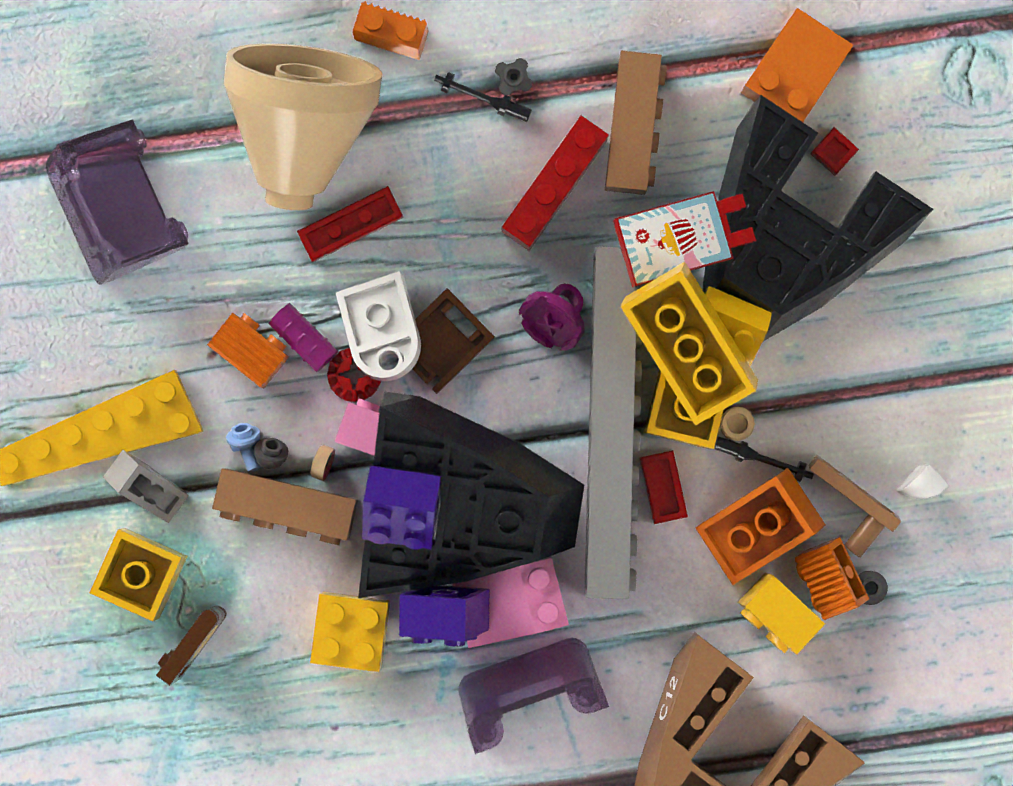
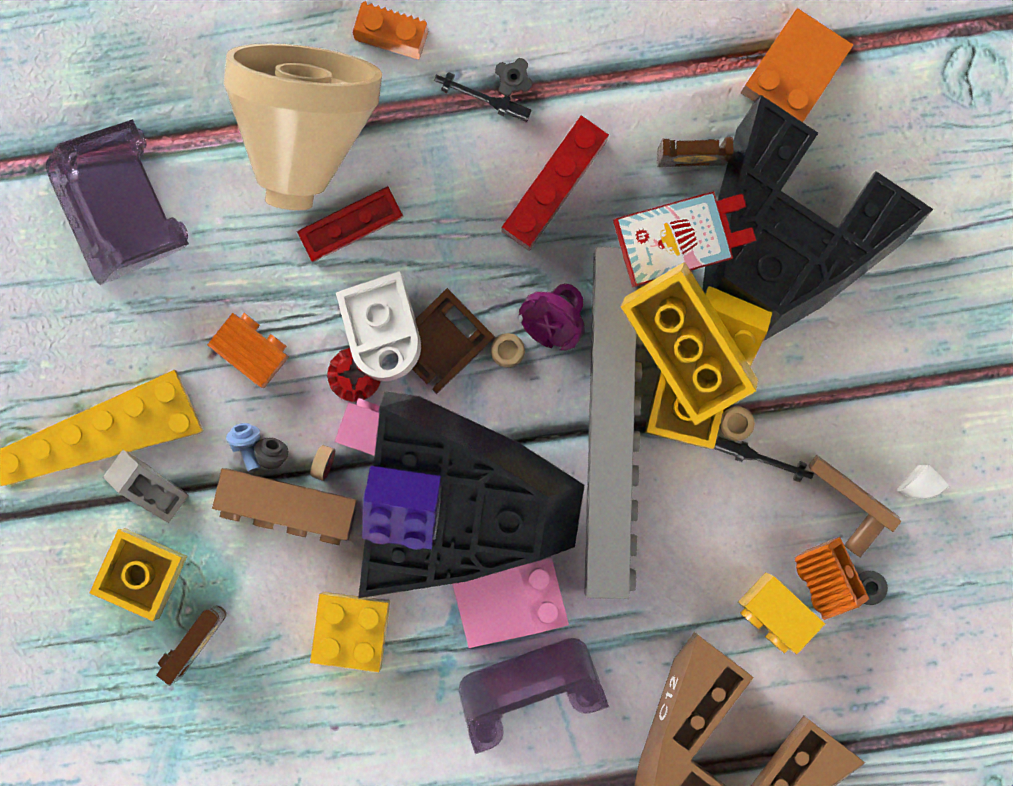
(303, 337): magenta axle -> none
(444, 614): dark purple brick -> none
(507, 350): none -> tan tile
(633, 123): medium nougat brick -> none
(663, 487): red tile -> none
(694, 153): none -> reddish brown container
(760, 526): orange slope -> none
(834, 151): red tile -> none

